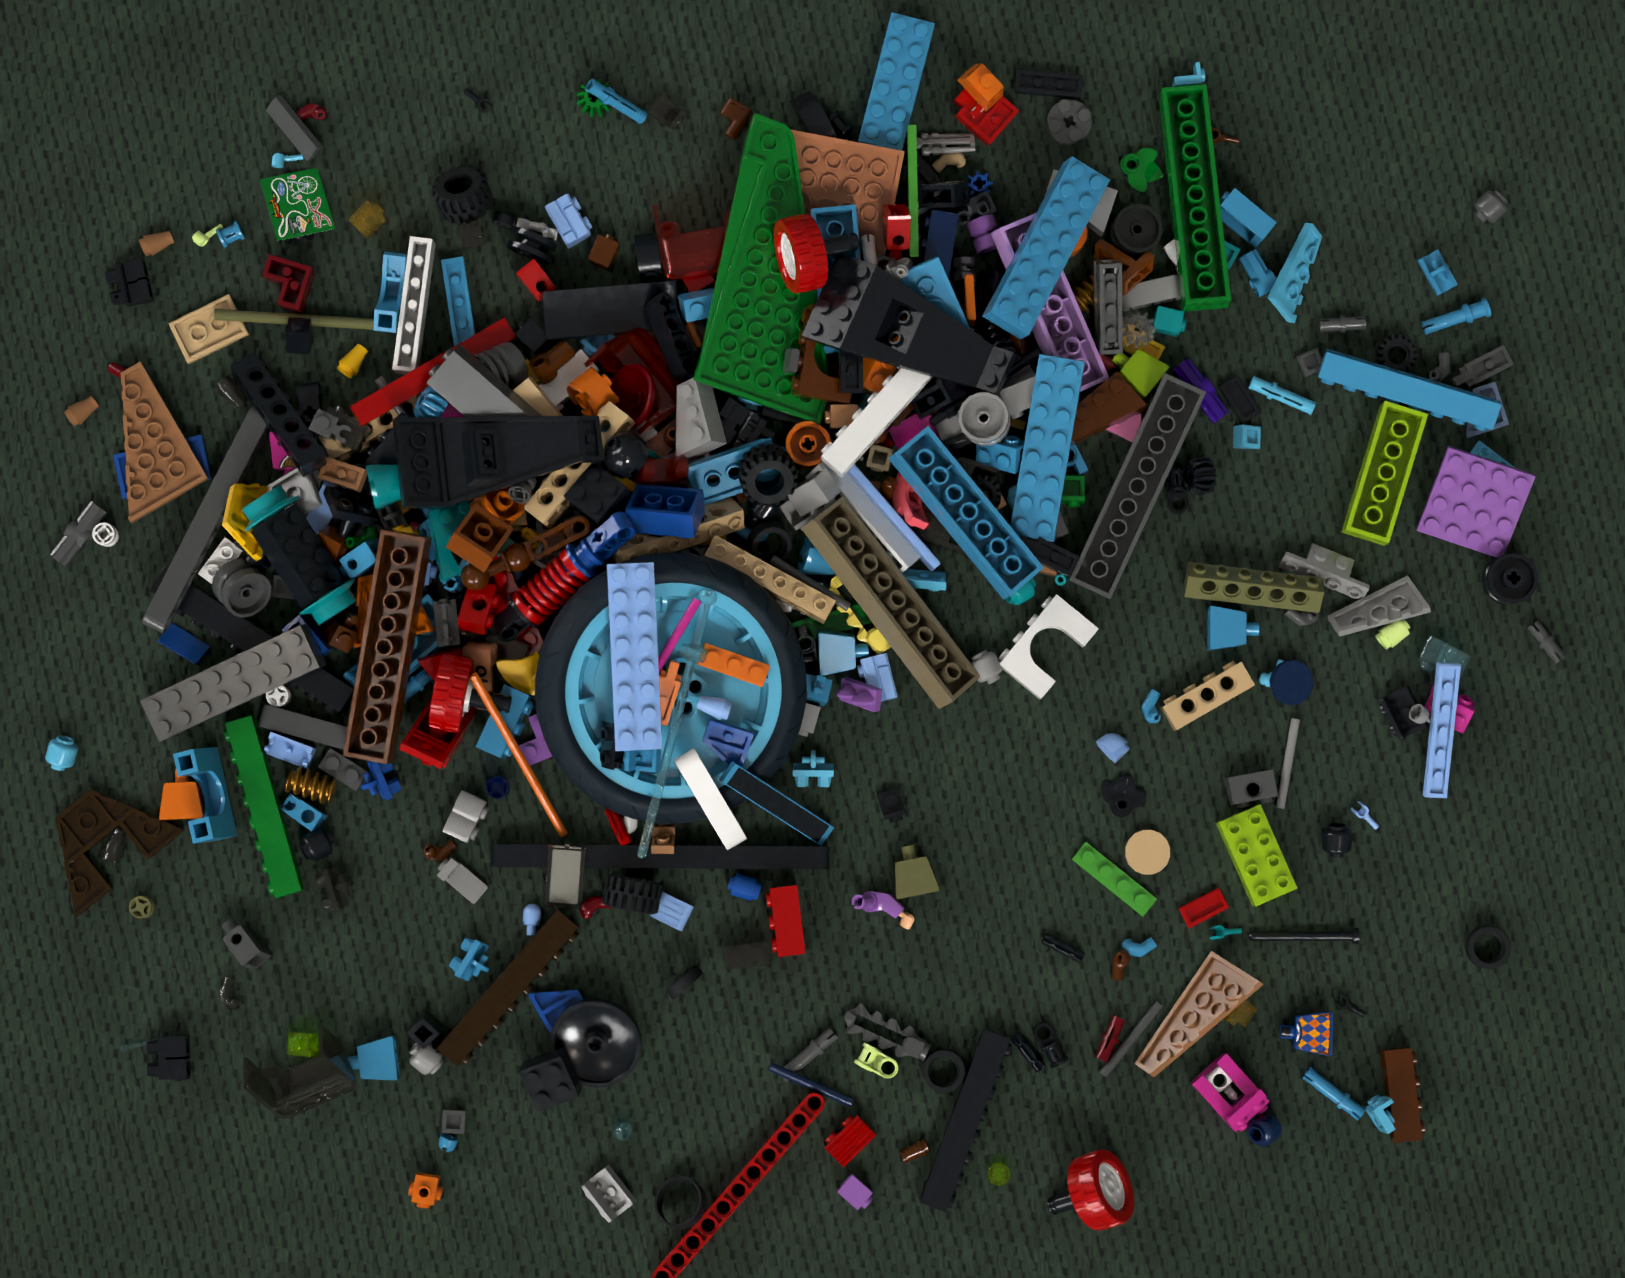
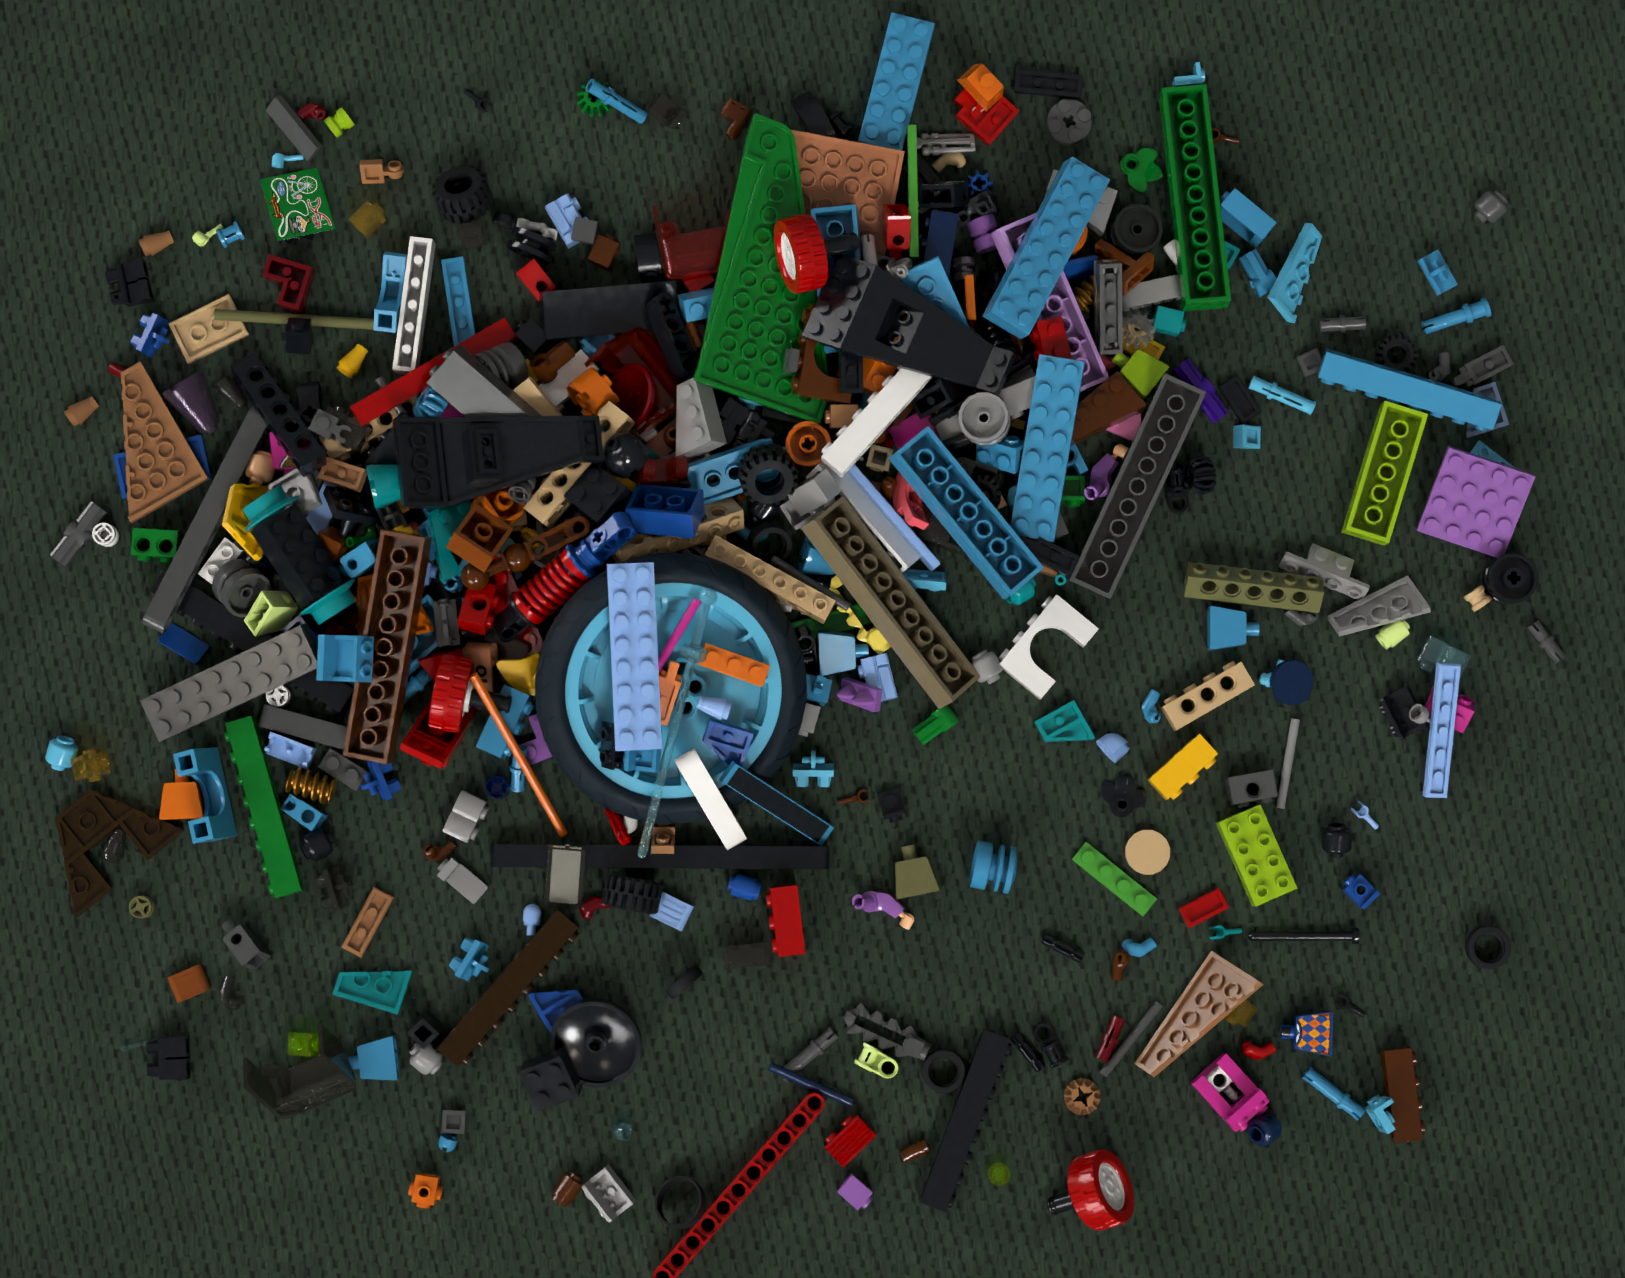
(90, 766): none -> clear yellow brick
(152, 336): none -> blue hips
(157, 539): none -> green brick
(189, 983): none -> dark orange piece
(194, 403): none -> clear purple cone
(260, 468): none -> light nougat head
(271, 612): none -> yellowish green torso
(339, 122): none -> lime wheel
(345, 658): none -> dark azure panel
(367, 922): none -> medium nougat tile
(374, 171): none -> medium nougat plate
(375, 989): none -> teal wing
(517, 774): none -> dark azure pin
(567, 1188): none -> reddish brown brick
(584, 230): none -> dark grey tile
(853, 798): none -> reddish brown hand
(938, 722): none -> green piece
(993, 867): none -> dark azure wheel
(1050, 338): none -> red bracket
(1064, 725): none -> teal wing
(1080, 267): none -> blue slope
(1085, 1086): none -> medium nougat gear
(1102, 473): none -> medium lavender arm
(1183, 767): none -> yellow brick
(1256, 1052): none -> red arm
(1364, 899): none -> blue brick
(1478, 598): none -> tan wheel

